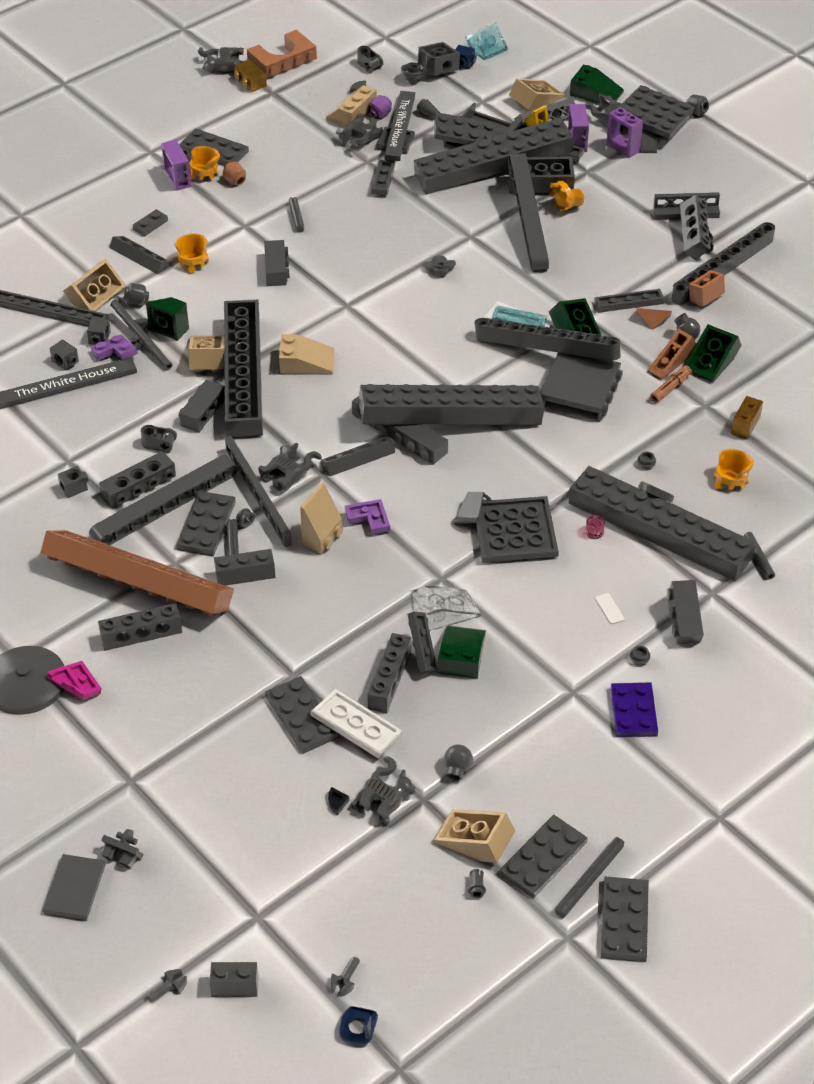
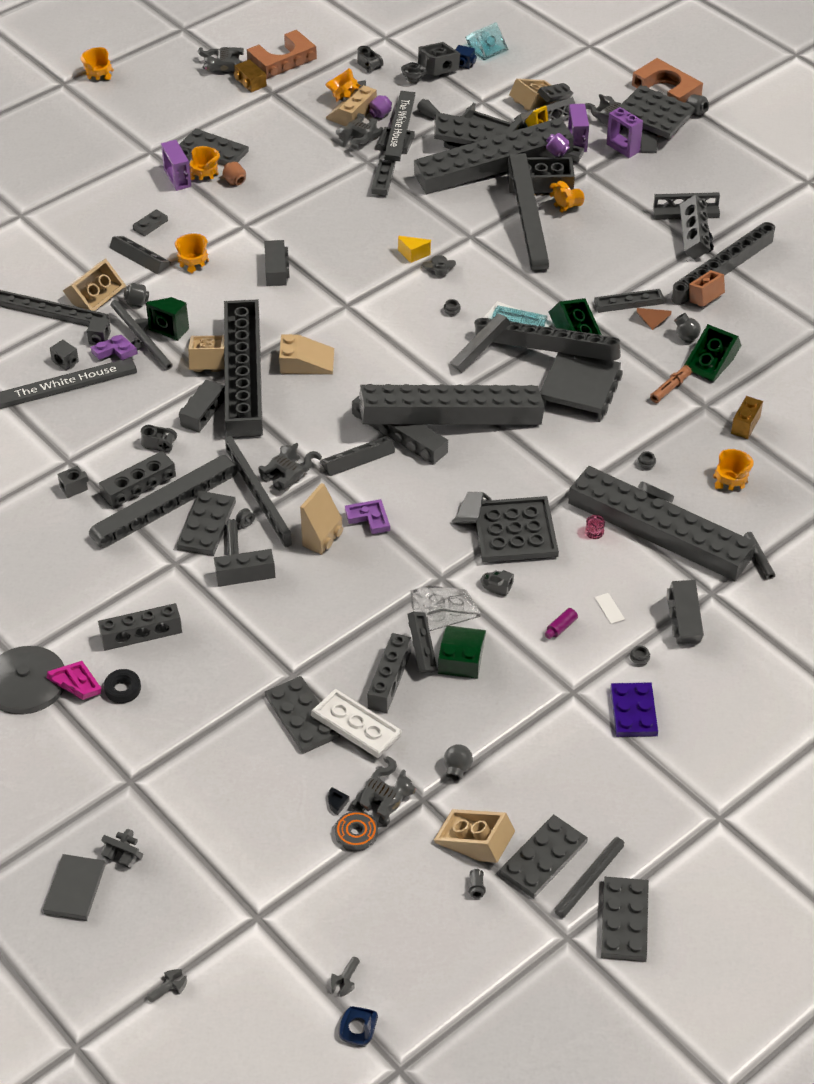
(97, 63): none -> light orange hair
(126, 695): none -> black tyre
(137, 571): nougat brick -> none
(234, 979): dark grey brick -> none
(296, 214): dark grey axle -> none
(343, 85): none -> light orange hair
(359, 820): none -> dark grey tile
(414, 248): none -> yellow slope
(452, 307): none -> dark grey plate
(480, 342): none -> dark grey slope
(498, 582): none -> dark grey rock
(555, 92): none -> dark grey plate
(557, 145): none -> medium lavender head
(561, 623): none -> magenta cylinder
(591, 82): dark green slope -> none
(661, 72): none -> nougat arch
(673, 354): nougat slope -> none

